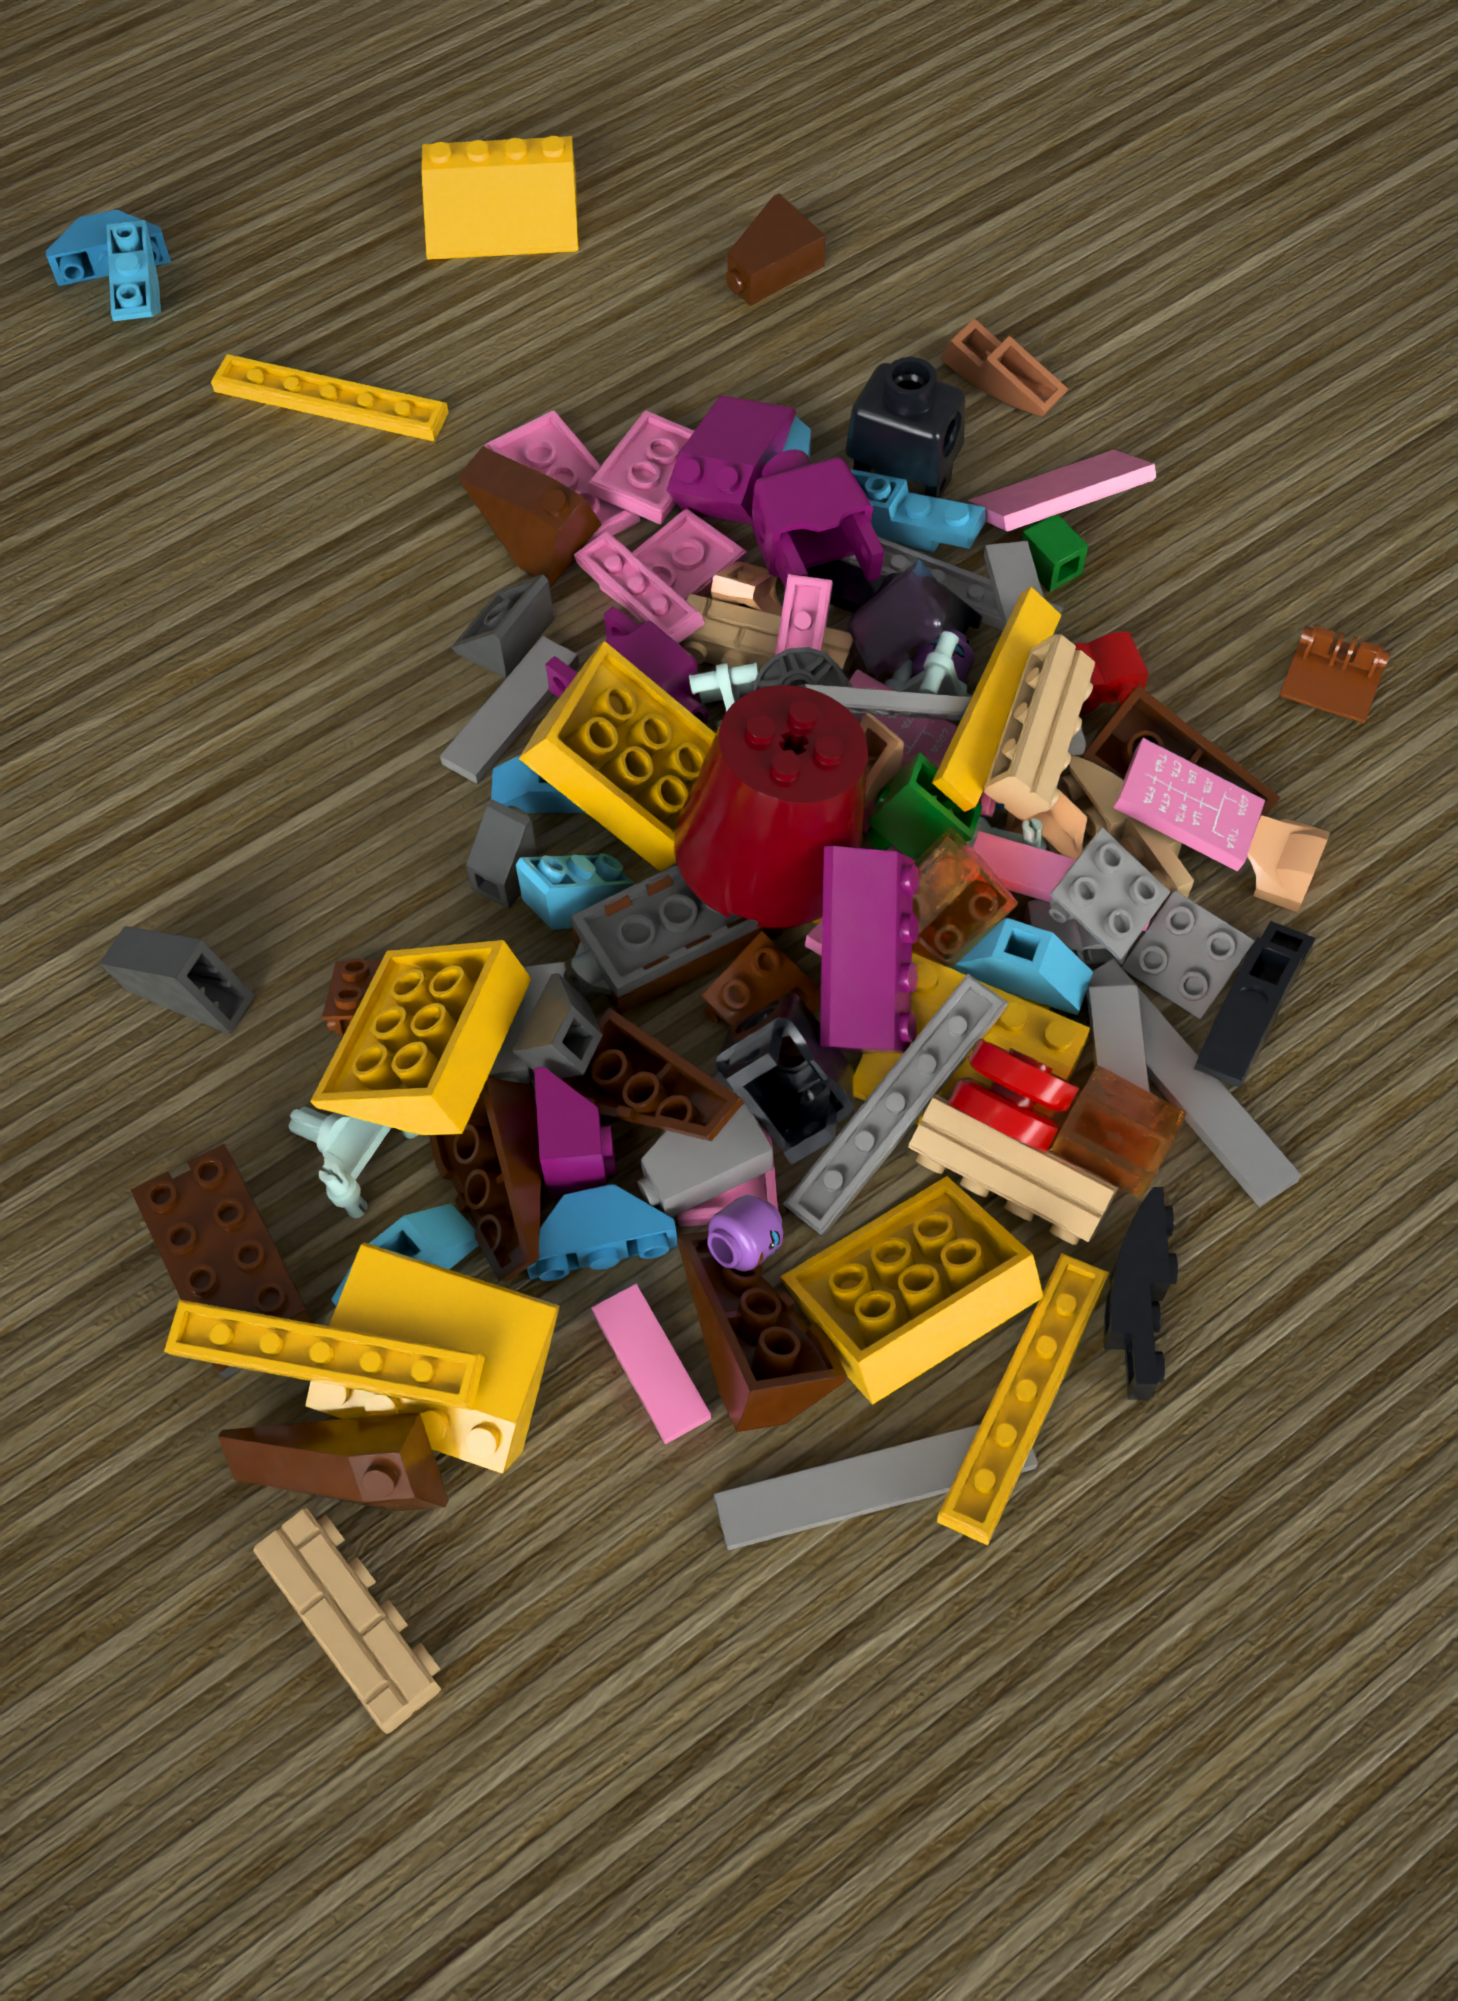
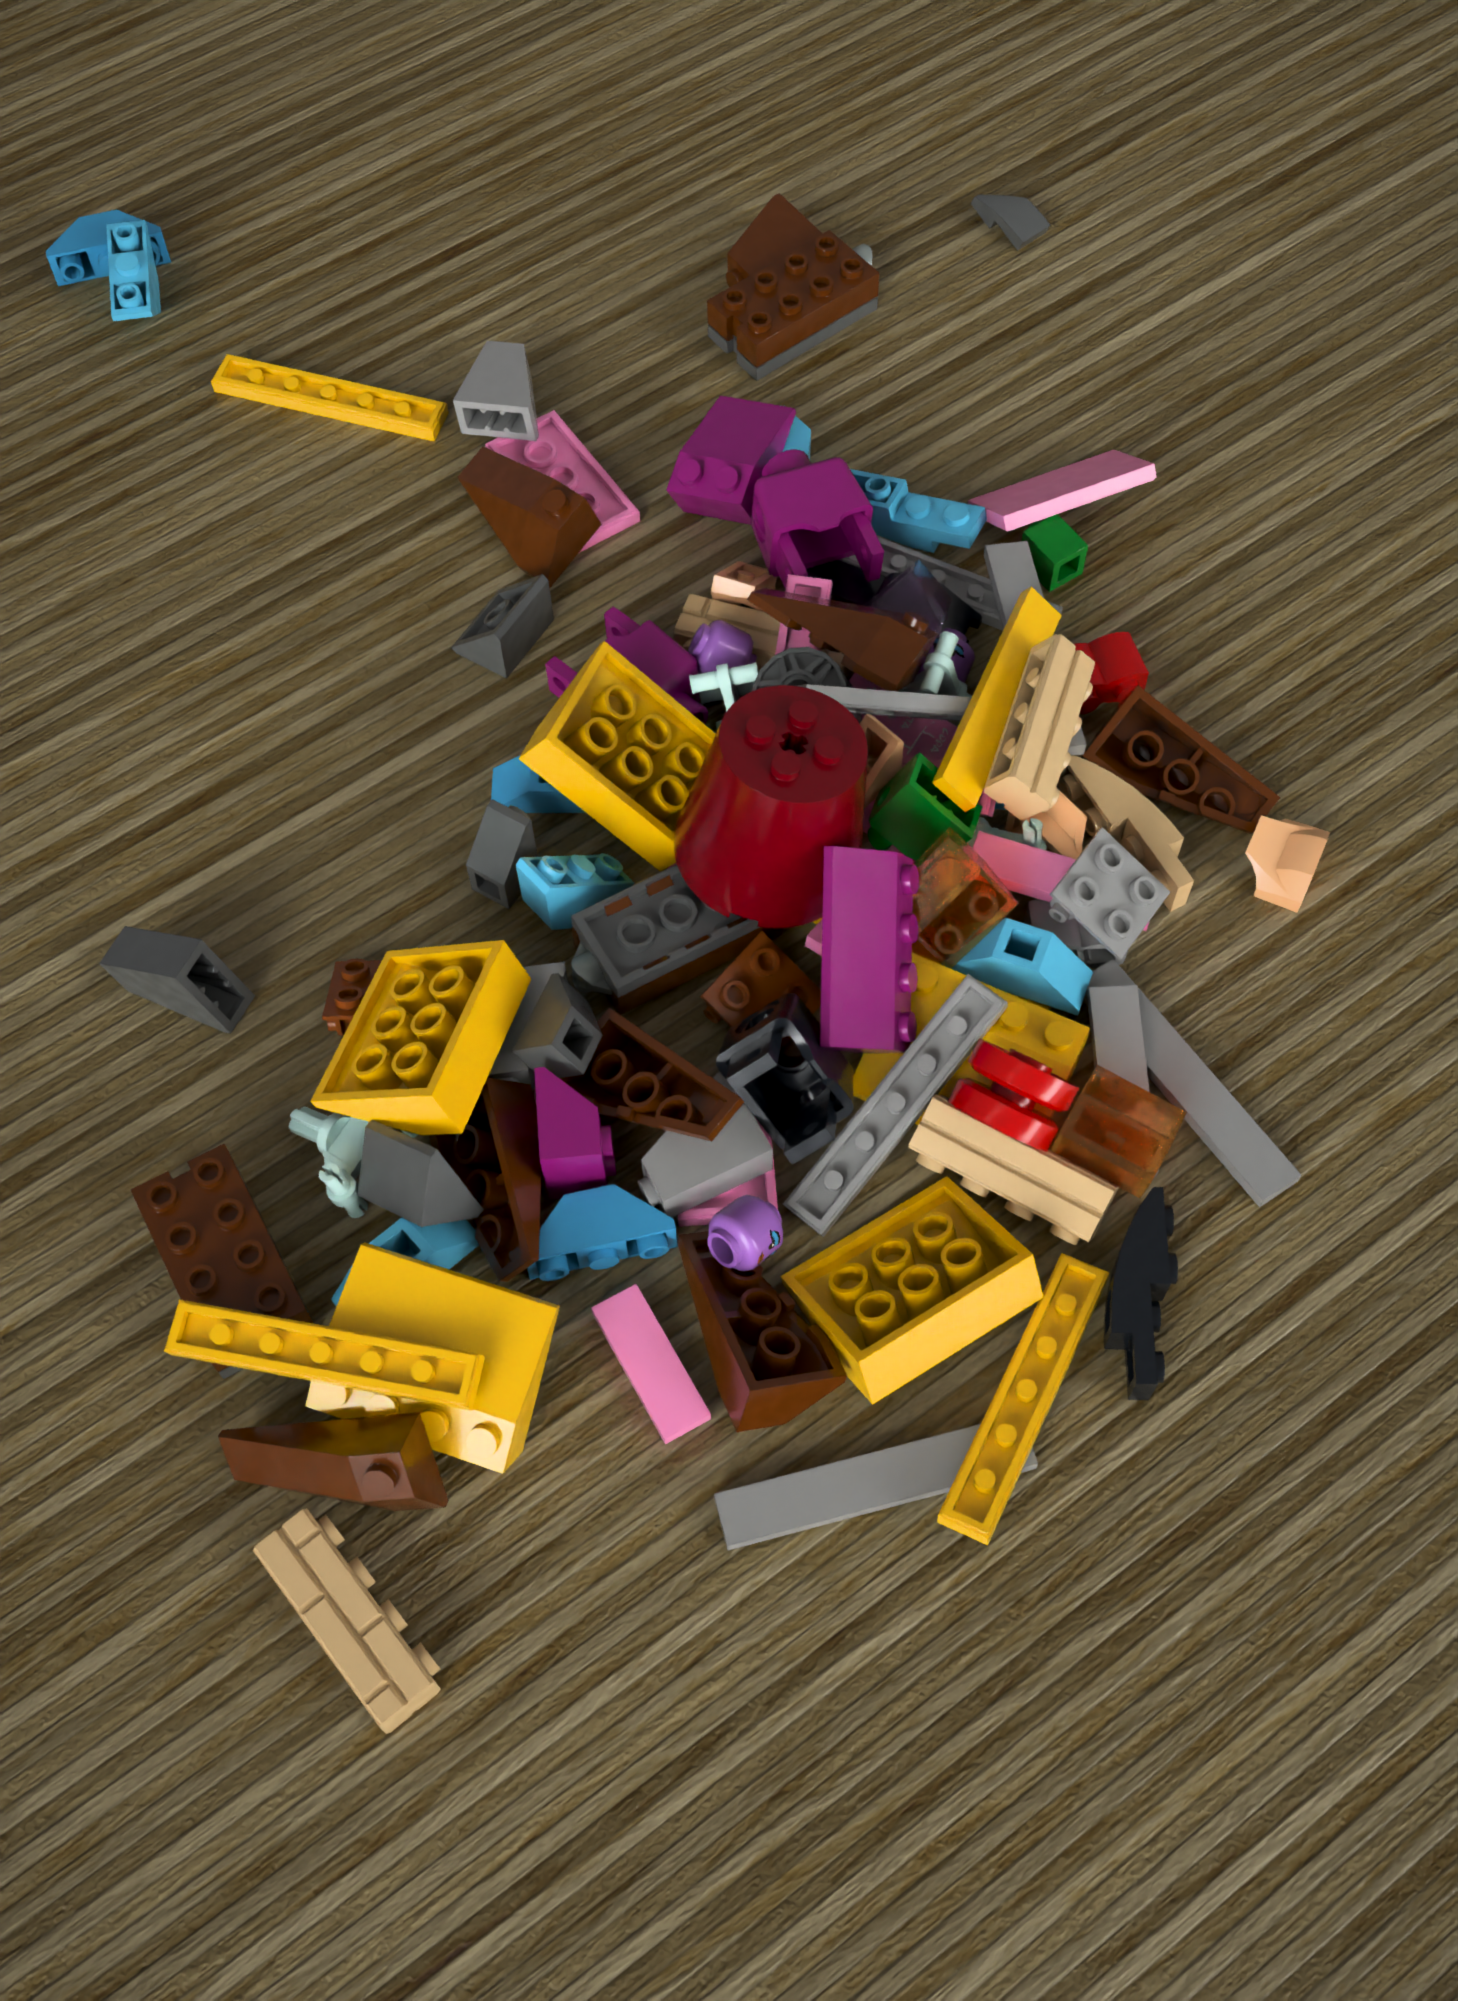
(412, 1179): none -> dark grey slope
(498, 394): none -> light grey slope
(499, 197): yellow slope -> none
(505, 713): light grey tile -> none
(638, 587): bright pink tile -> none
(641, 468): bright pink tile -> none
(688, 554): bright pink tile -> none
(719, 645): none -> medium lavender head
(794, 303): none -> reddish brown piece
(874, 641): none -> reddish brown wedge
(908, 424): black piece -> none
(1003, 370): nougat slope -> none
(1014, 215): none -> dark grey slope
(1188, 954): light grey hinge -> none
(1189, 804): bright pink tile -> none
(1254, 1003): black slope -> none
(1335, 673): dark orange hinge -> none

